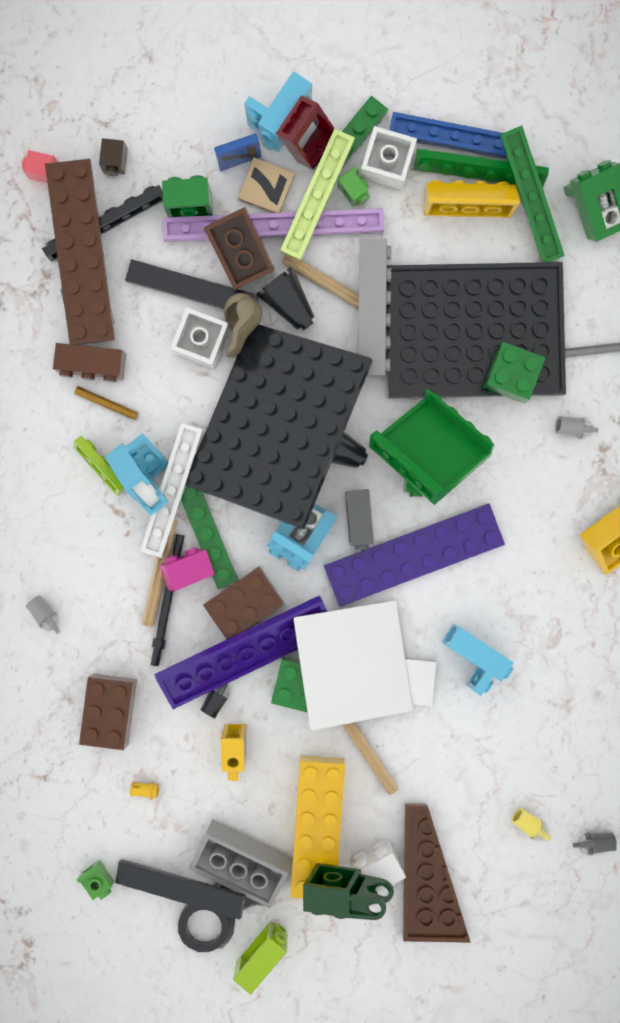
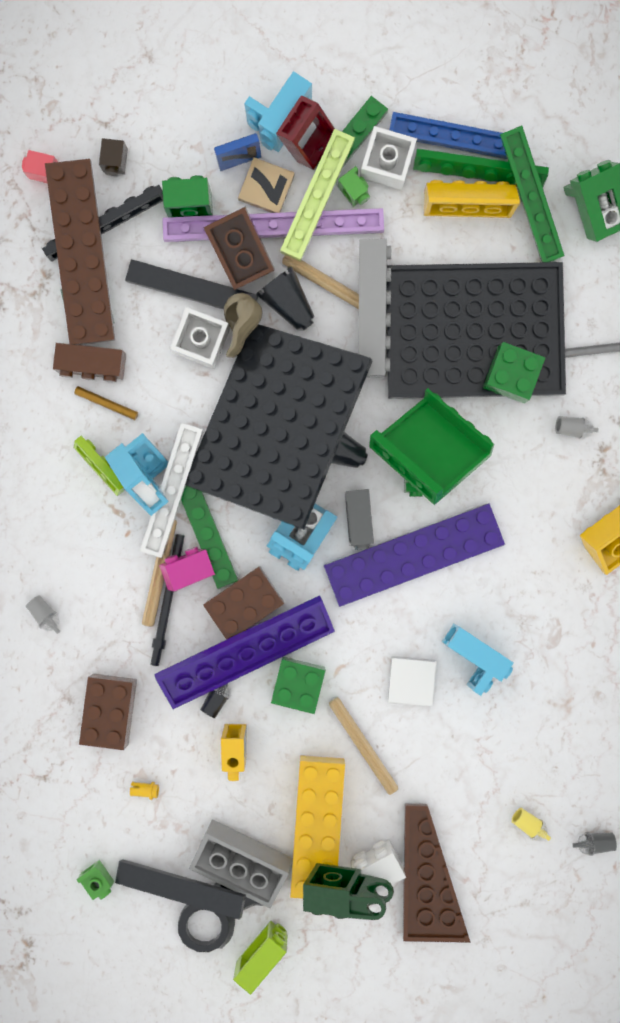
(353, 664): white sticker -> none

